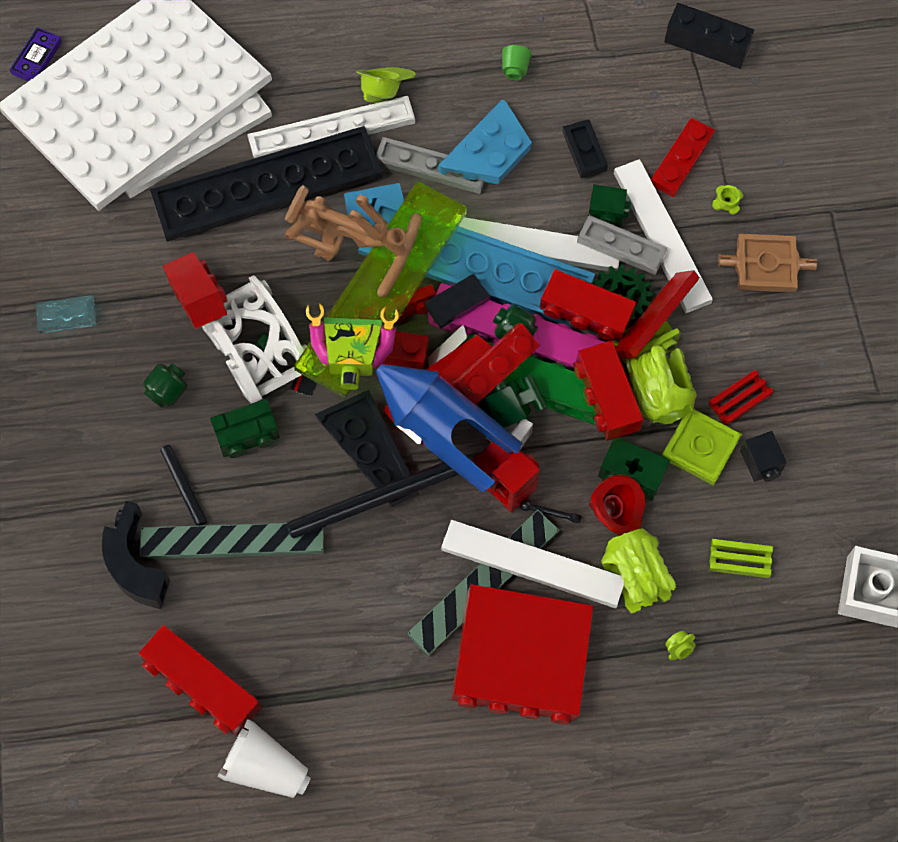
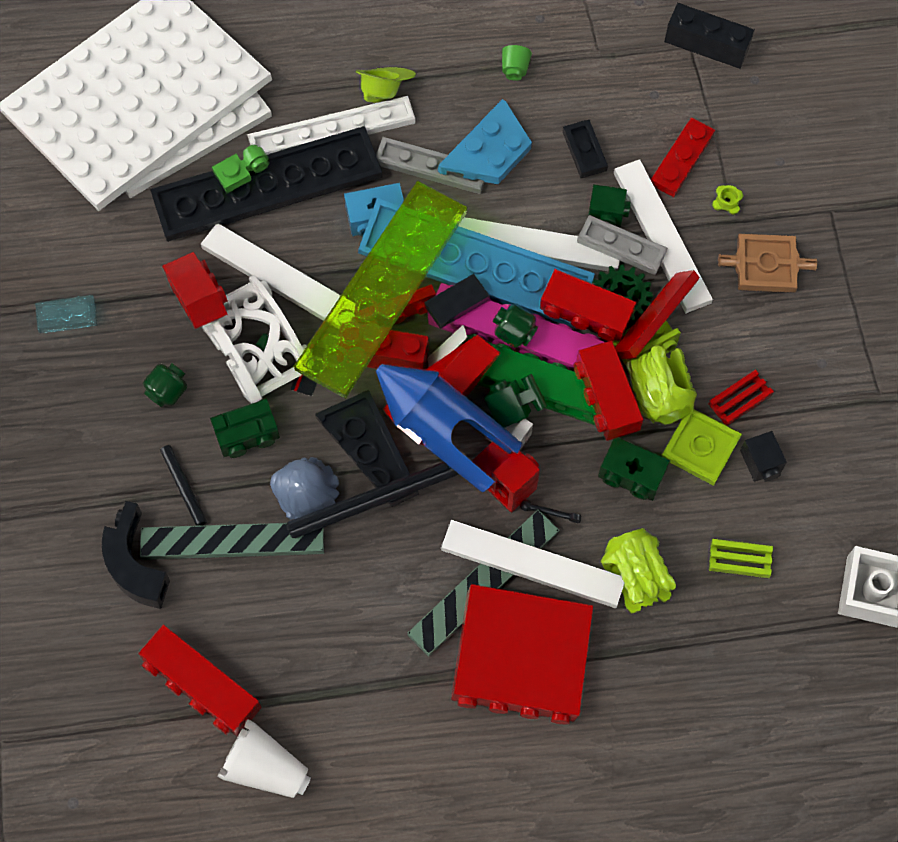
(35, 54): tile -> none
(234, 172): none -> bright green plate
(264, 266): none -> white tile
(304, 487): none -> sand blue hair
(323, 220): medium nougat piece -> none
(352, 345): torso -> none
(496, 363): red plate -> none
(618, 504): red helmet -> none
(680, 645): lime plate -> none

